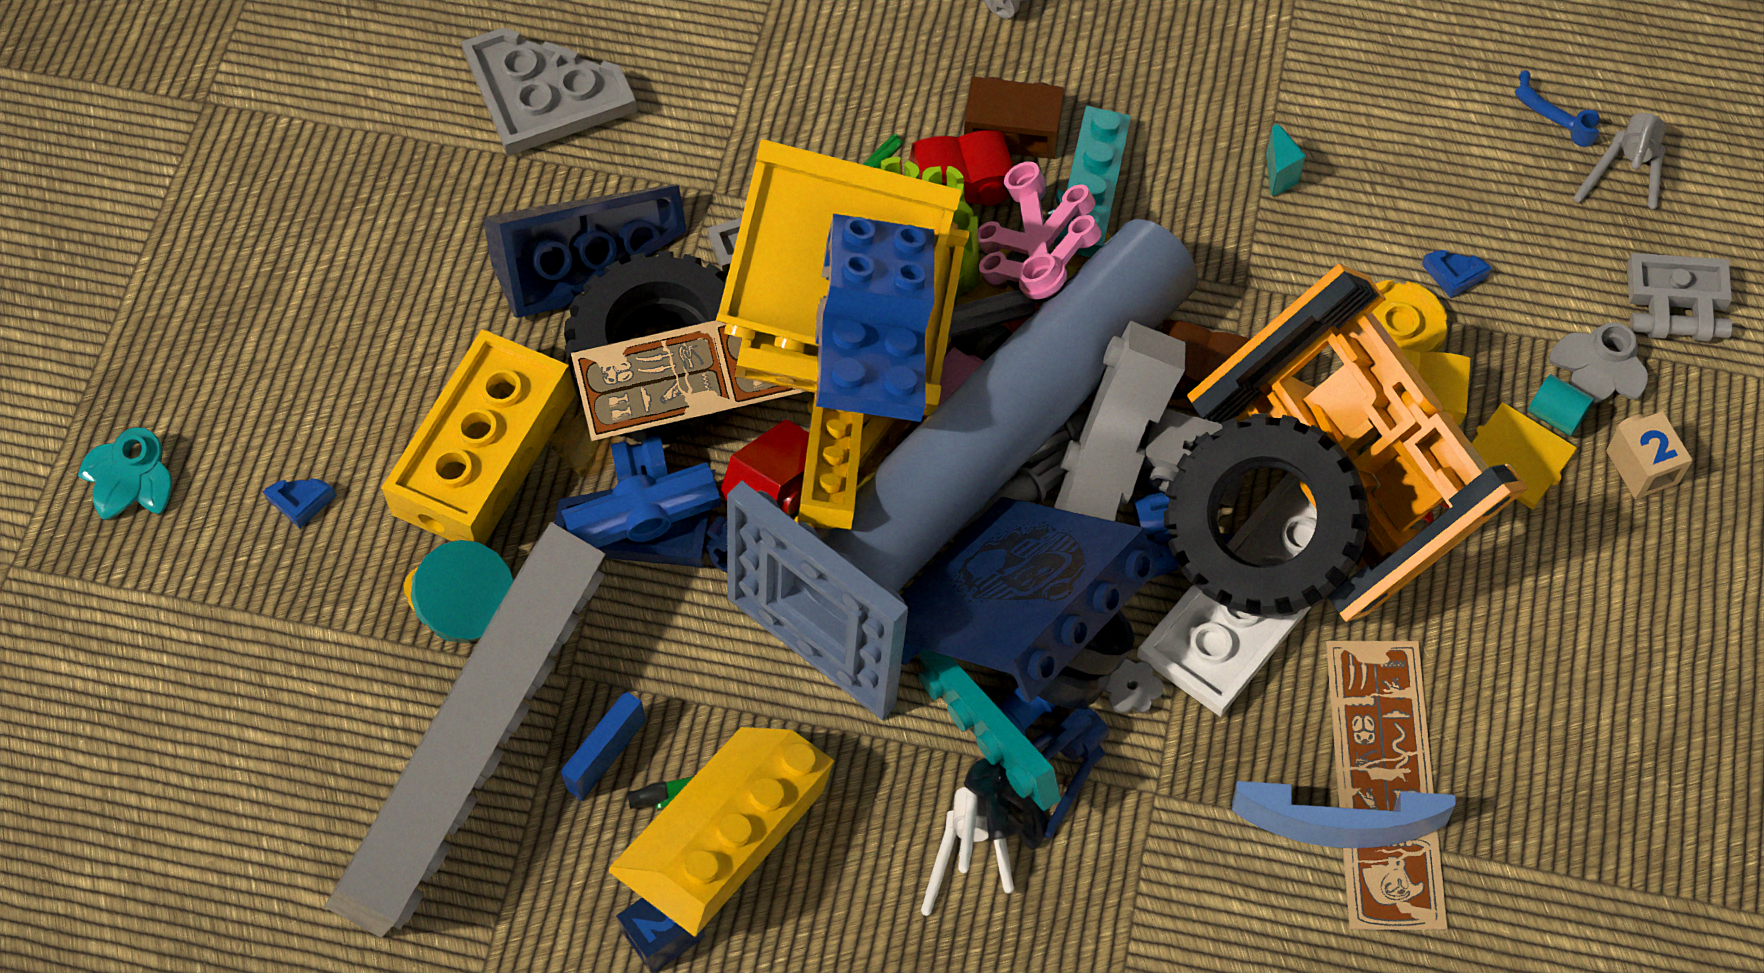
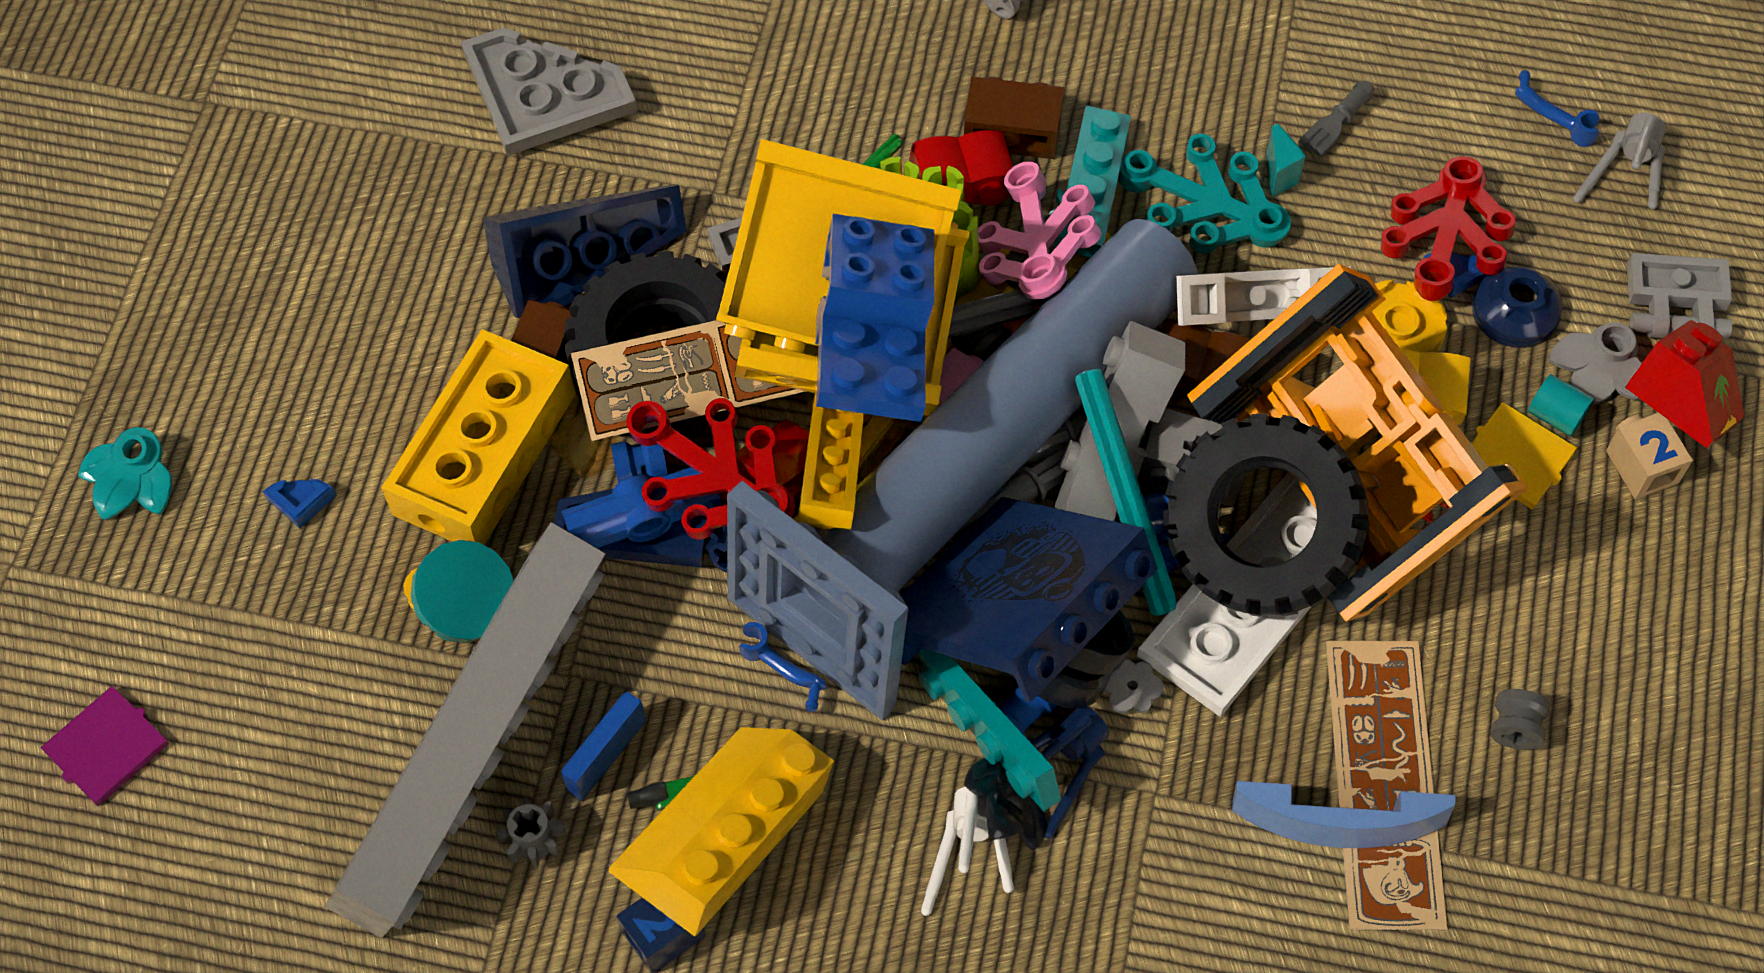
(104, 745): none -> magenta piece
(531, 818): none -> dark grey gear
(543, 329): none -> reddish brown brick
(716, 474): none -> red plant
(784, 667): none -> blue piece
(1123, 481): none -> teal axle
(1209, 200): none -> teal plant
(1241, 294): none -> white slope
(1327, 130): none -> dark grey piece
(1458, 182): none -> red plant
(1513, 321): none -> dark blue piece
(1520, 719): none -> dark grey wheel
(1692, 382): none -> red slope

